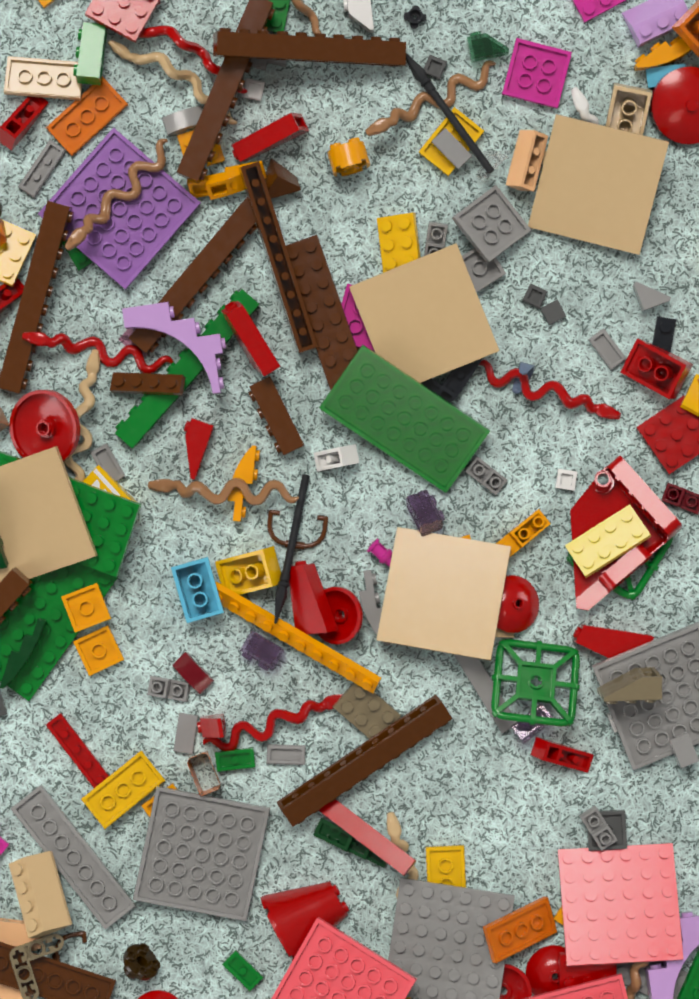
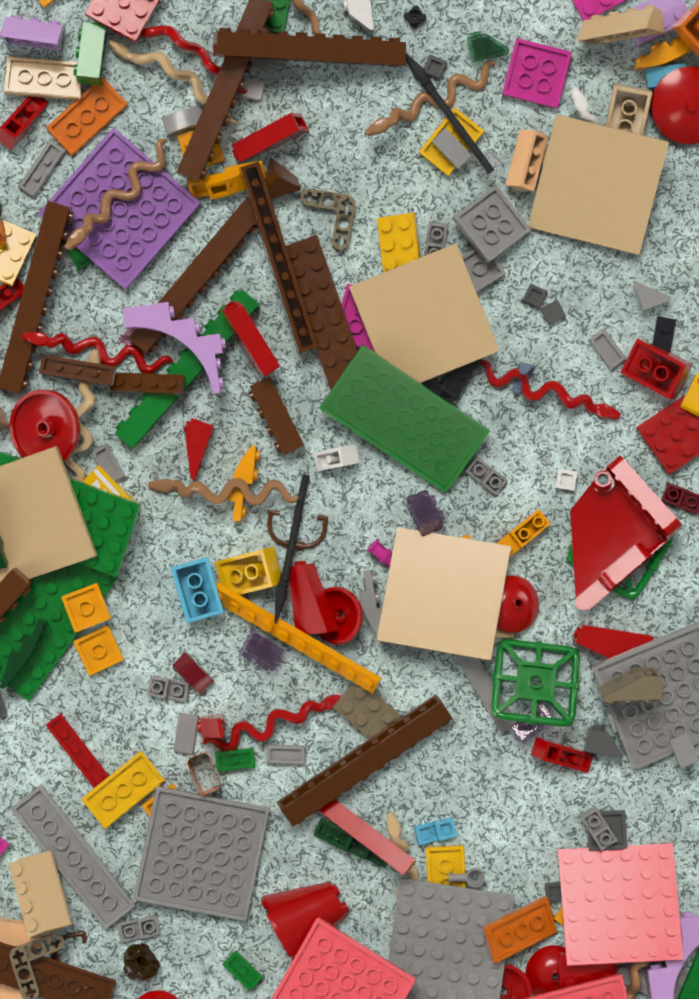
(32, 33): none -> lavender slope
(77, 370): none -> reddish brown plate
(138, 928): none -> light grey slope
(336, 206): none -> dark tan beam
(348, 157): light orange brick -> none
(435, 831): none -> medium azure slope
(467, 877): none -> light grey bar
(553, 891): none -> dark grey tile
(600, 742): none -> dark grey slope
(608, 541): light yellow plate -> none
(622, 26): none -> tan slope

